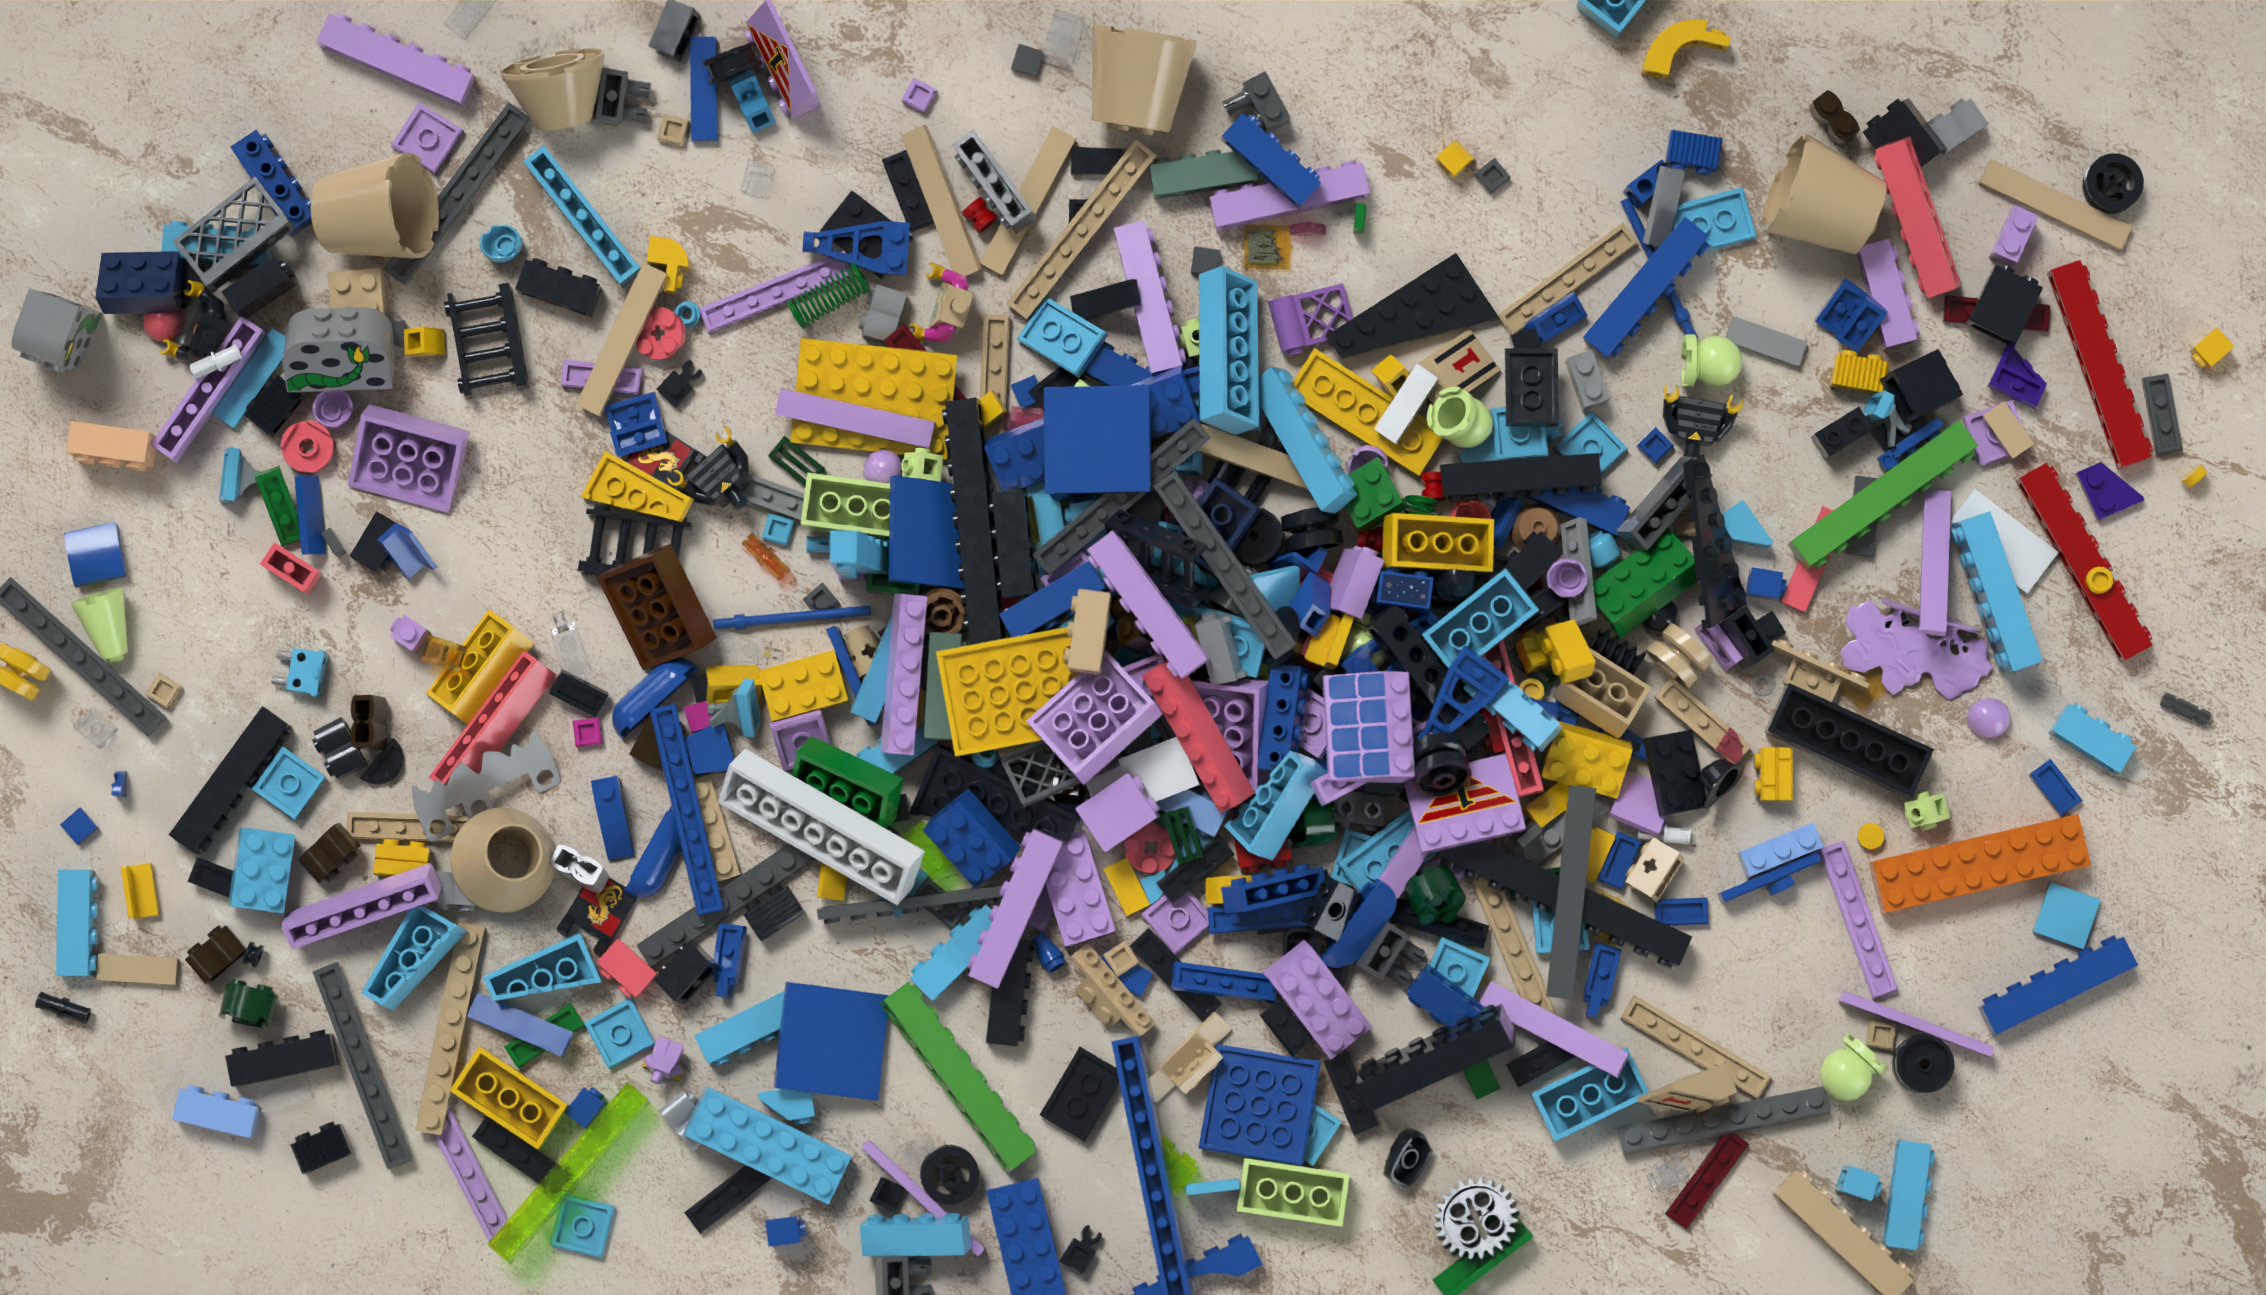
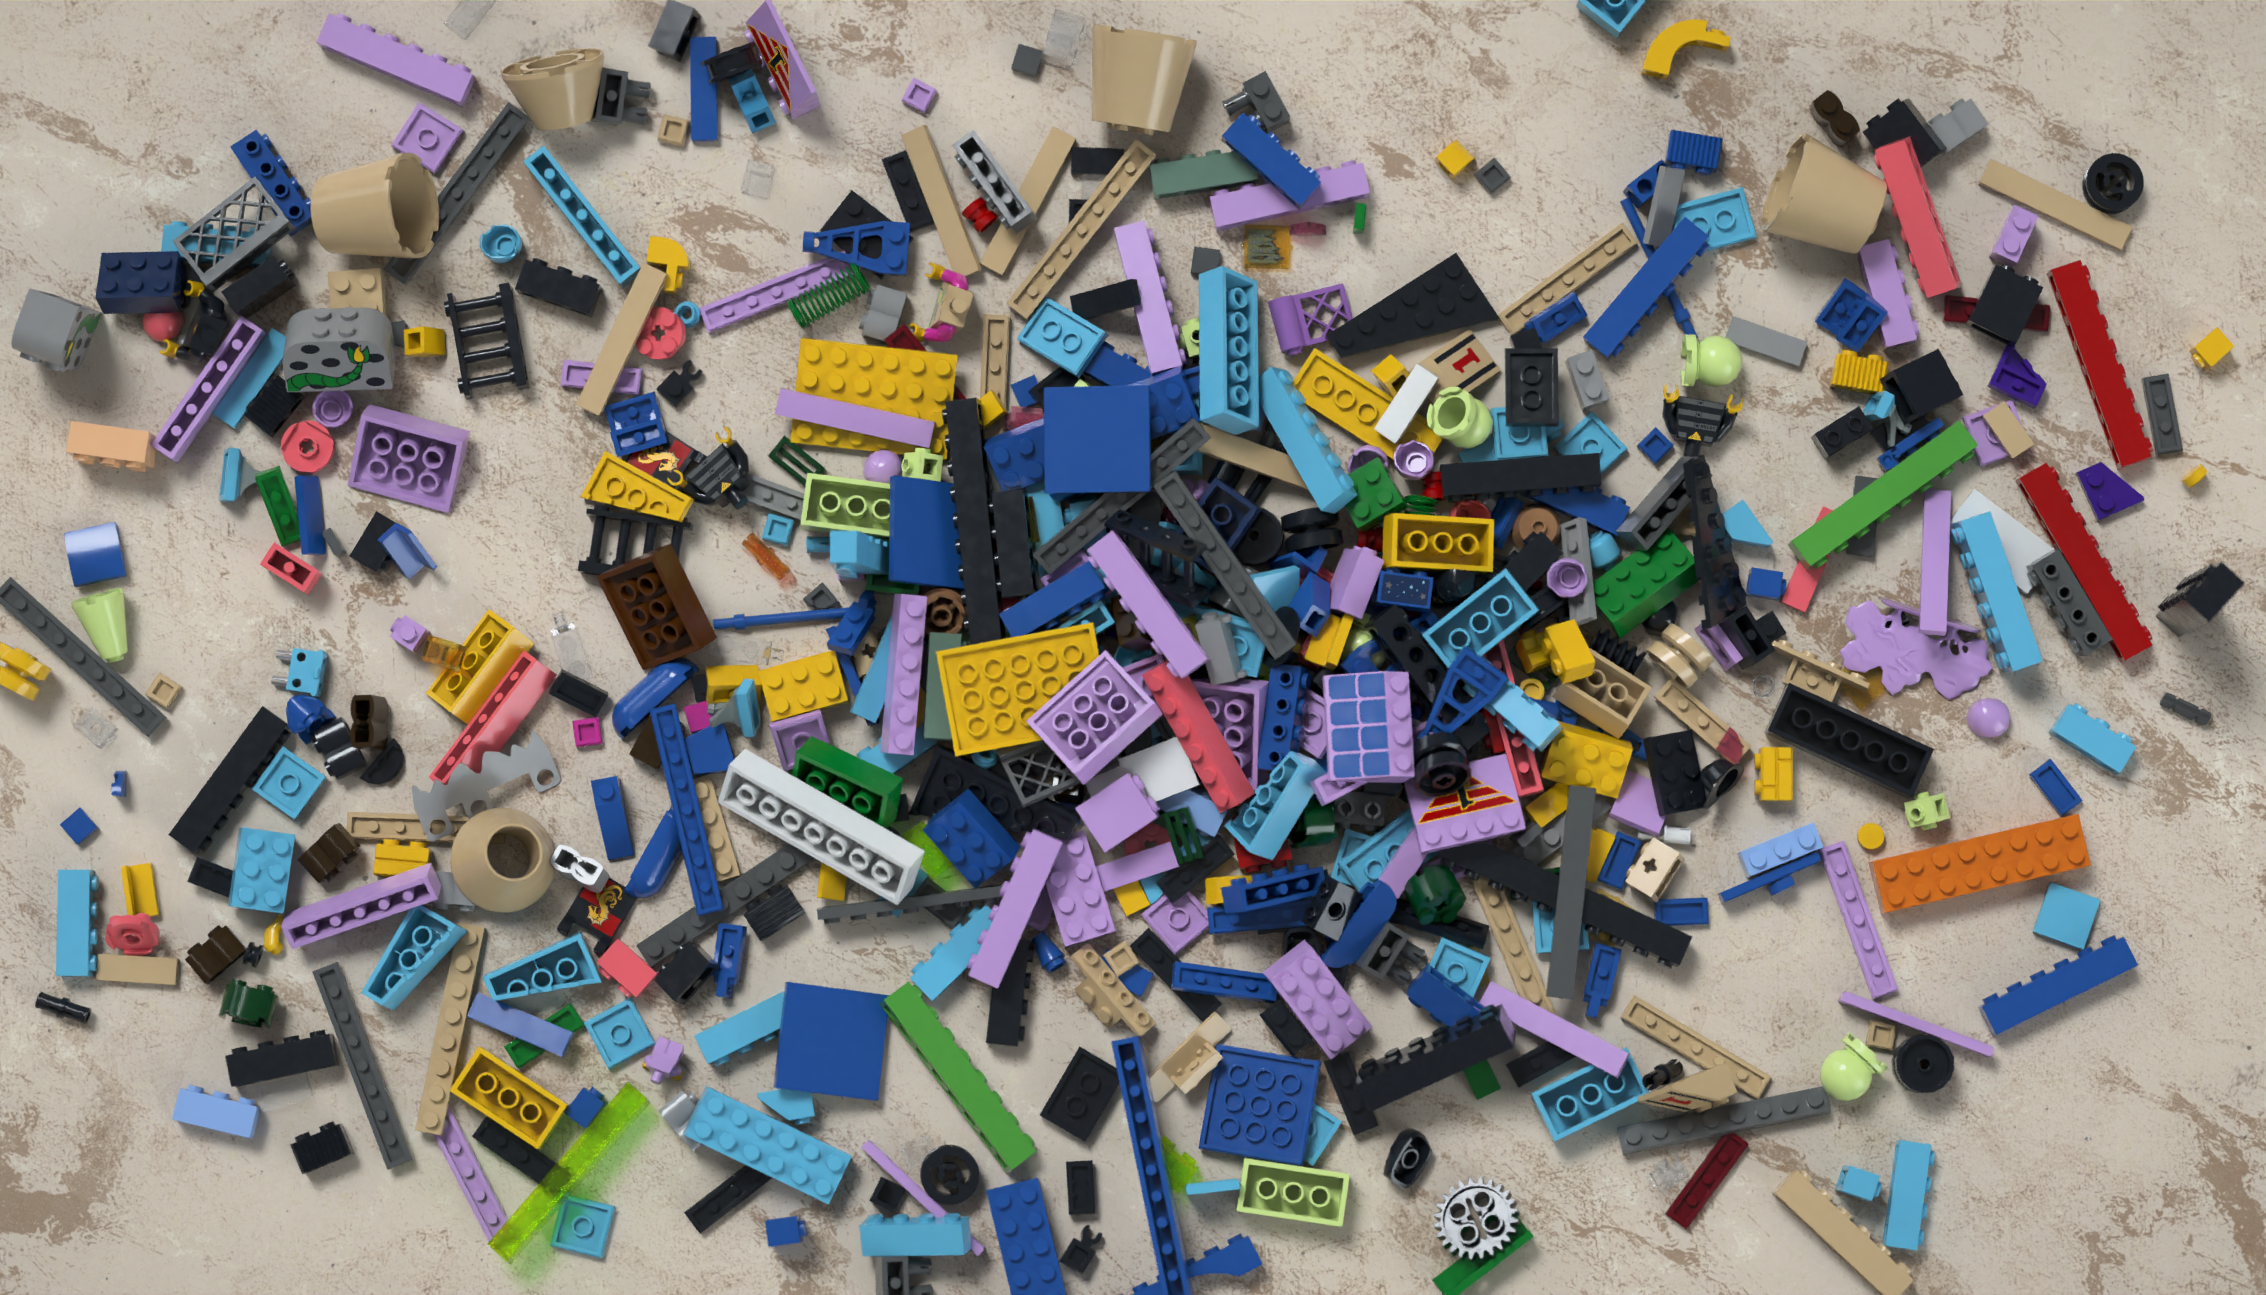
(121, 929): none -> coral plate
(215, 361): white axle -> none
(271, 936): none -> yellow arm
(306, 715): none -> blue brick
(853, 625): none -> blue hinge
(1080, 1187): none -> black plate
(1088, 632): tan brick -> none
(1137, 866): none -> lavender tile
(1413, 460): none -> lavender hair
(1662, 1074): none -> black pin
(2068, 602): none -> dark grey brick
(2099, 580): yellow tile -> none
(2199, 598): none -> black brick

